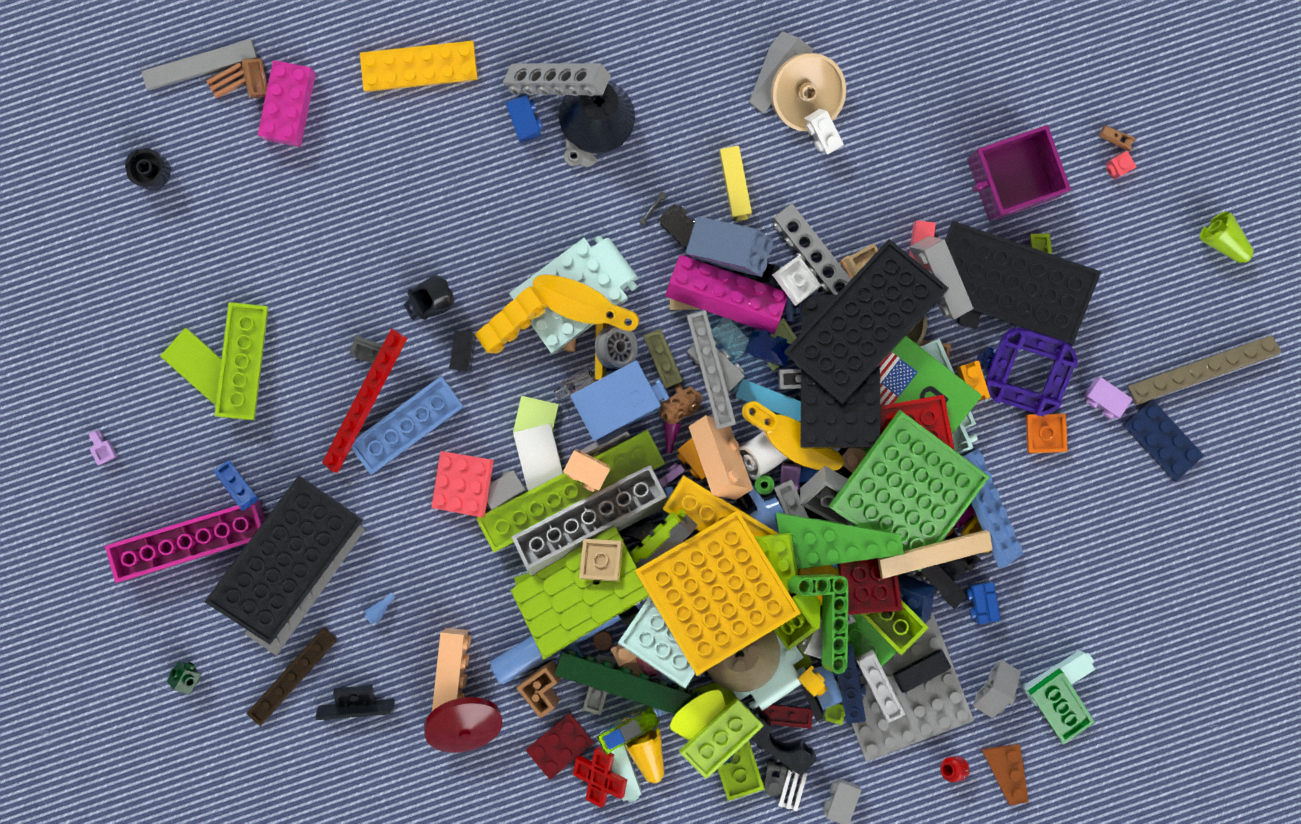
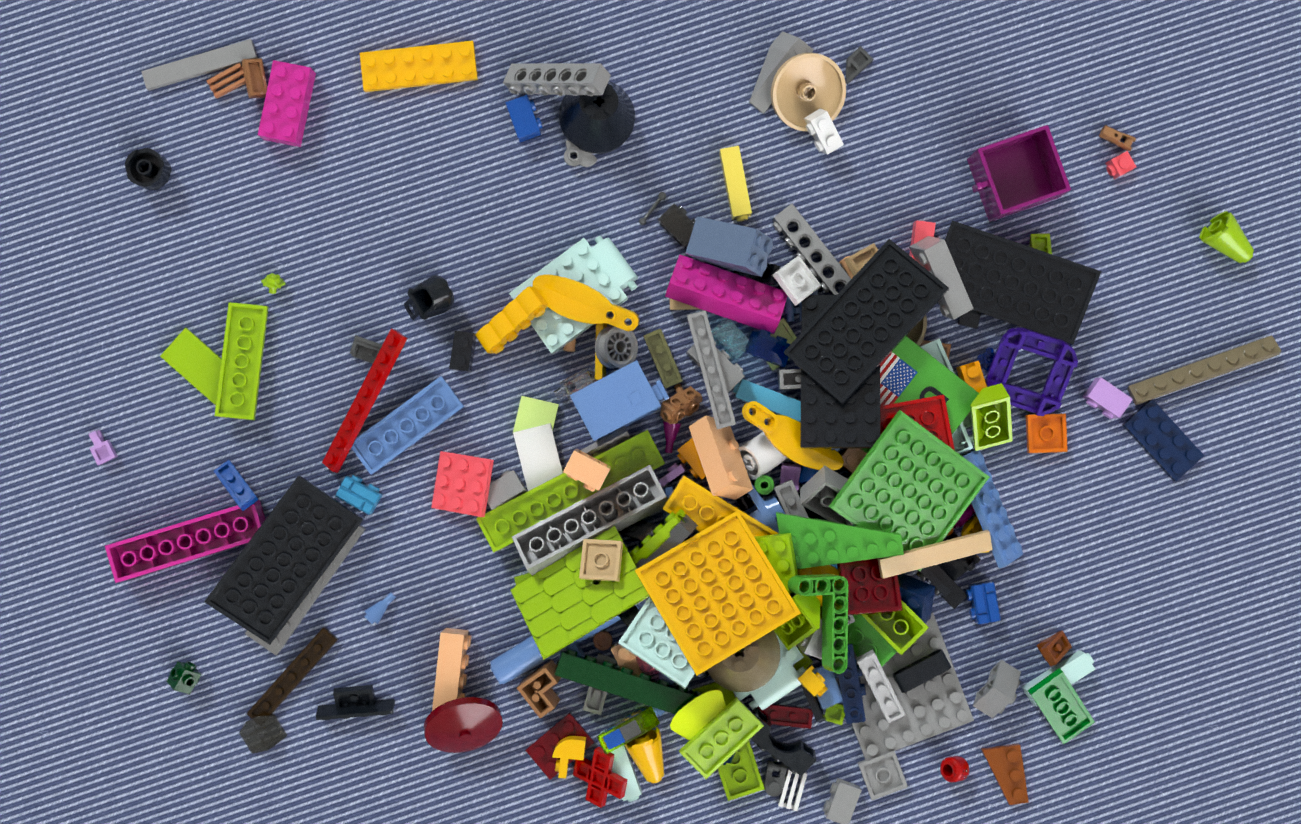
(262, 733): none -> clear smoke slope
(273, 282): none -> lime plant
(358, 494): none -> dark azure brick
(568, 748): none -> yellow brick
(856, 64): none -> dark grey tile
(882, 775): none -> light grey plate
(991, 417): none -> lime slope
(1054, 647): none -> dark orange slope

